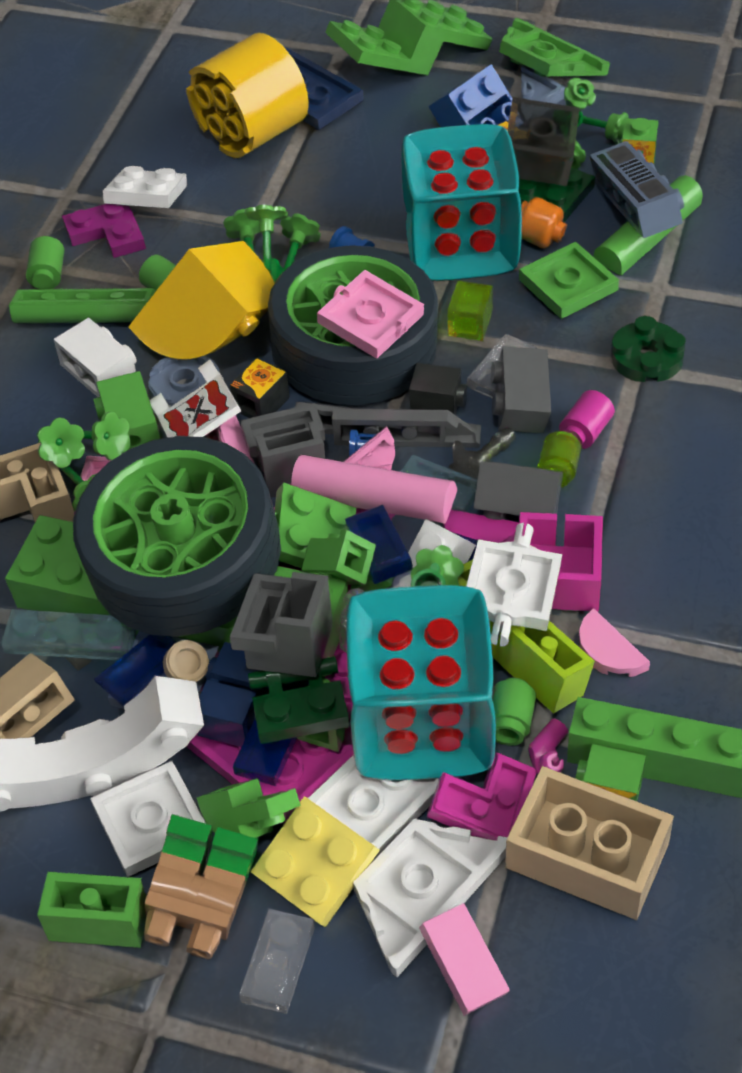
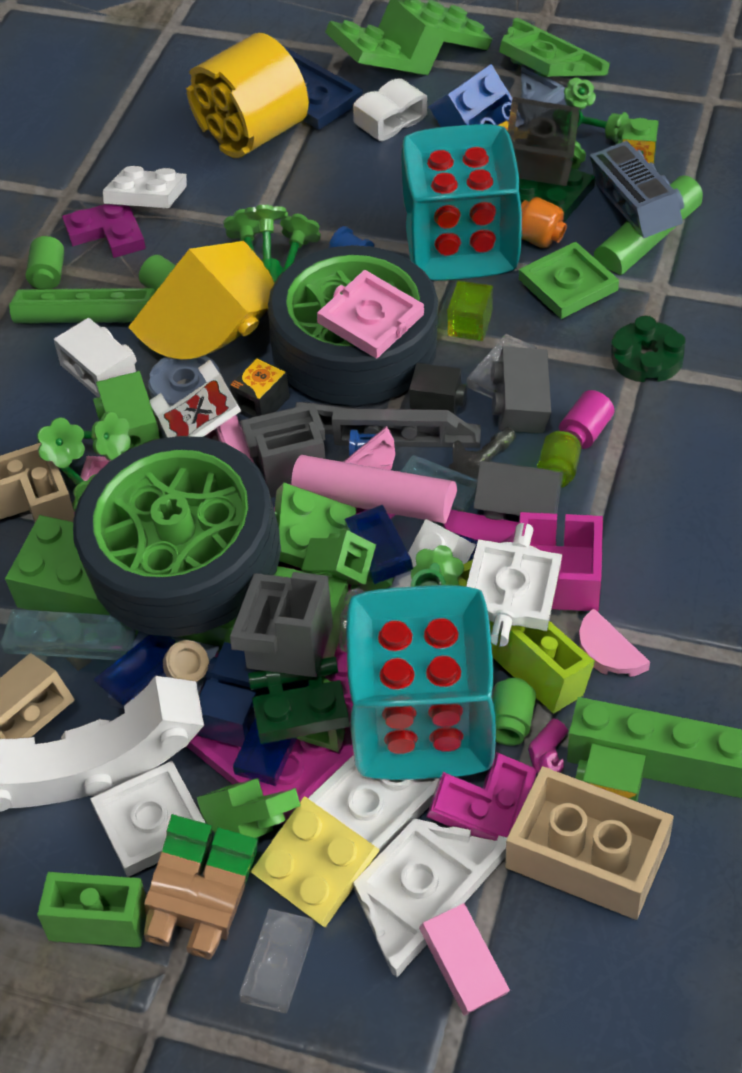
(390, 109): none -> white brick

